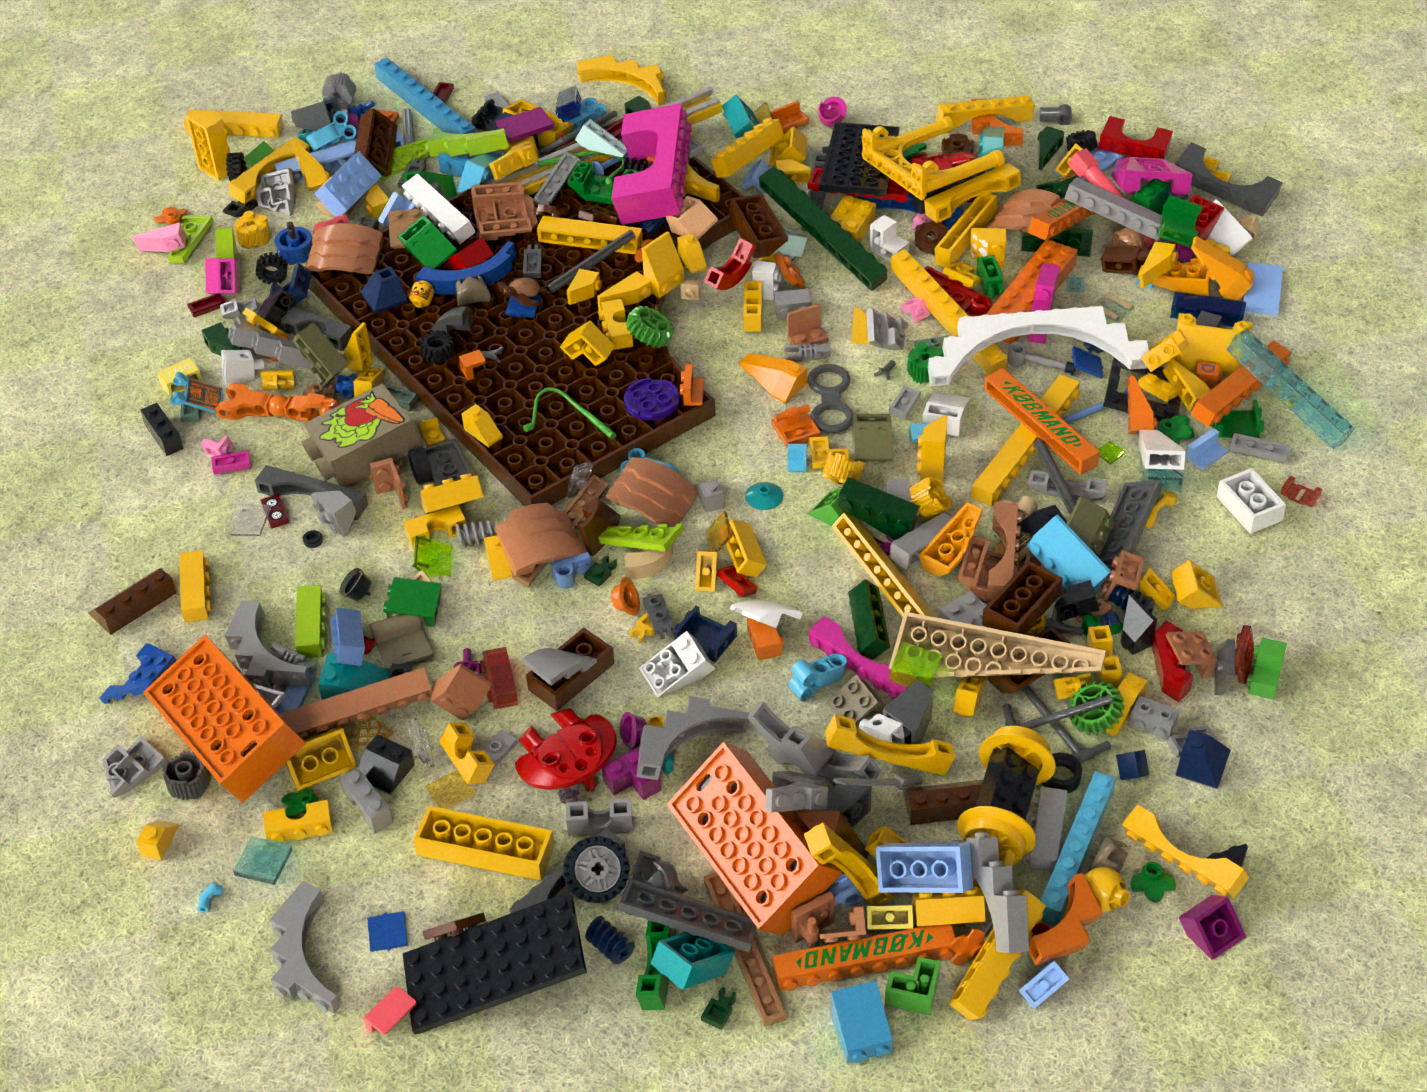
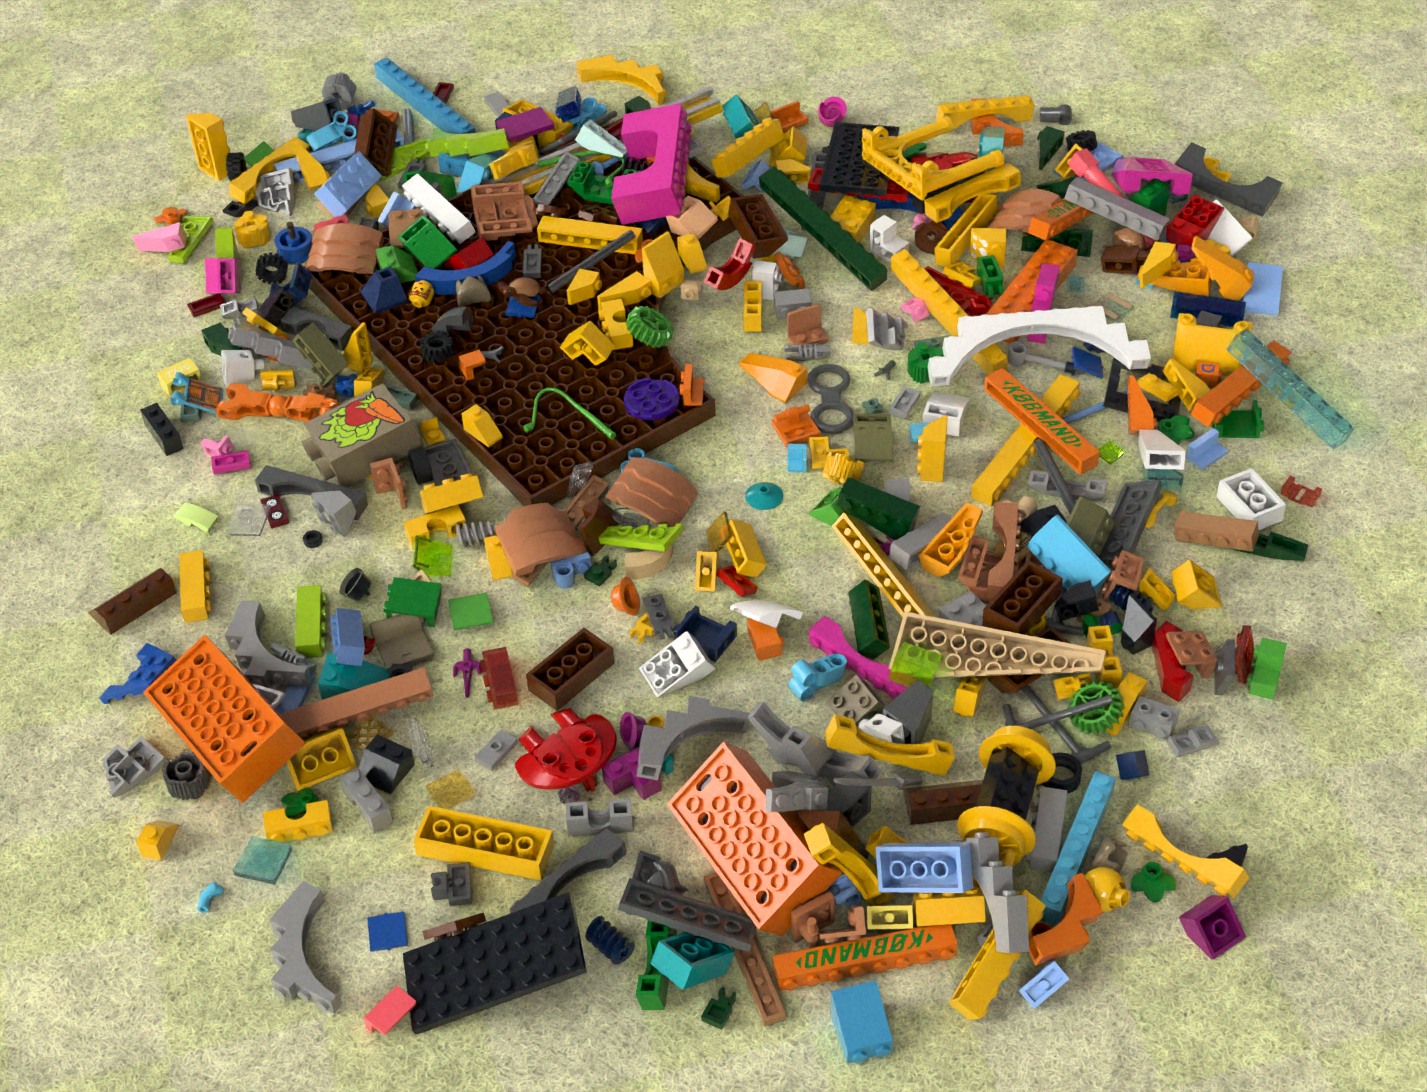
(196, 515): none -> yellowish green slope
(246, 123): yellow brick -> none
(400, 262): none -> bright green slope
(453, 884): none -> dark grey plate
(460, 691): nougat slope -> none
(470, 611): none -> bright green piece
(472, 765): yellow arch -> none
(486, 116): black hinge -> none
(554, 664): light grey slope -> none
(608, 857): wheel -> none
(629, 517): none -> clear dish
(710, 495): light grey slope -> none
(721, 208): none -> yellow bracket
(872, 406): none -> sand green plate
(914, 992): bright green brick -> none
(930, 497): yellow brick -> none
(957, 143): reddish brown plate -> none
(967, 946): orange plate -> none
(1115, 141): red arch -> none
(1165, 350): yellow panel -> none
(1179, 221): green panel -> none
(1202, 759): dark blue slope -> none
(1216, 531): none -> medium nougat brick
(1260, 447): light grey plate -> none
(1278, 547): none -> dark green slope

